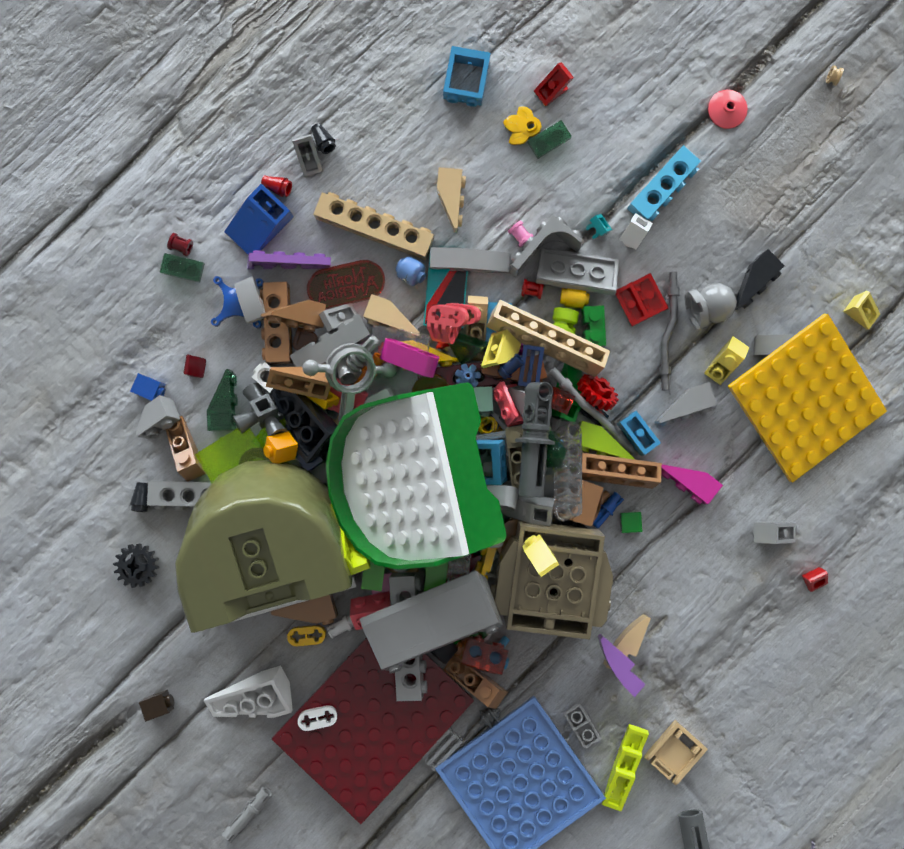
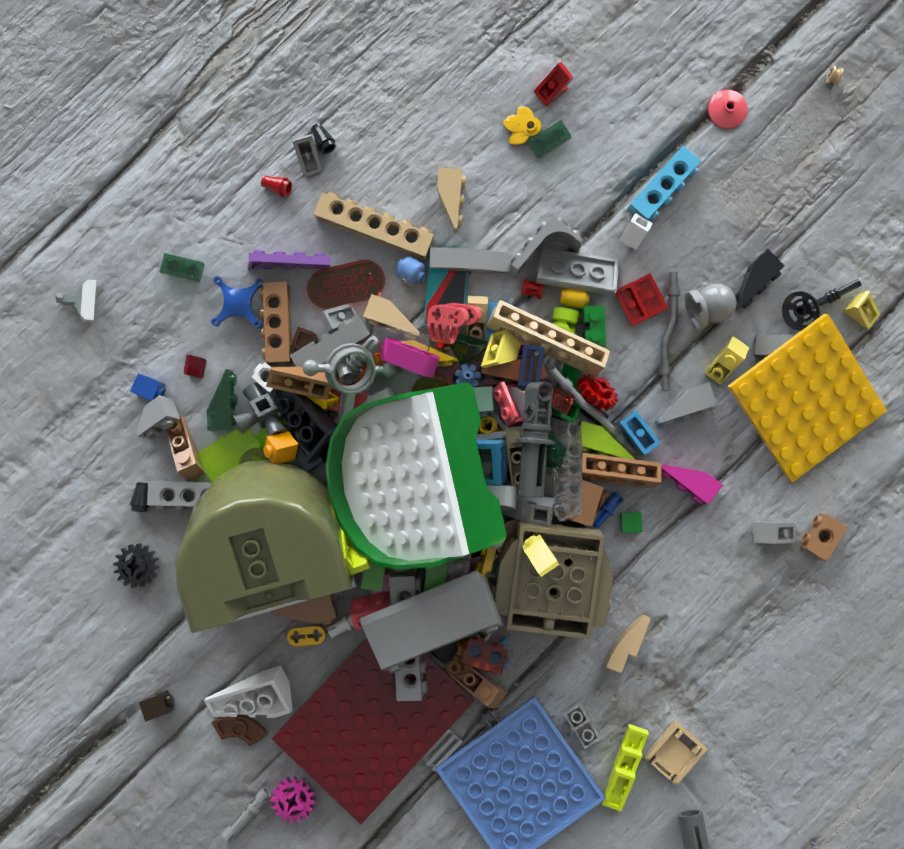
(82, 300): none -> piece
(180, 244): dark red bush -> none
(240, 727): none -> reddish brown tile
(249, 300): light grey slope -> none
(258, 220): blue slope -> none
(298, 314): medium nougat slope -> none
(301, 803): none -> dark pink gear
(318, 723): white beam -> none
(468, 57): dark azure window -> none
(511, 366): dark blue pin -> none
(520, 233): bright pink bush -> none
(600, 224): teal tile -> none
(620, 666): medium lavender slope -> none
(807, 308): none -> black dish
(815, 579): red slope -> none
(833, 532): none -> medium nougat brick

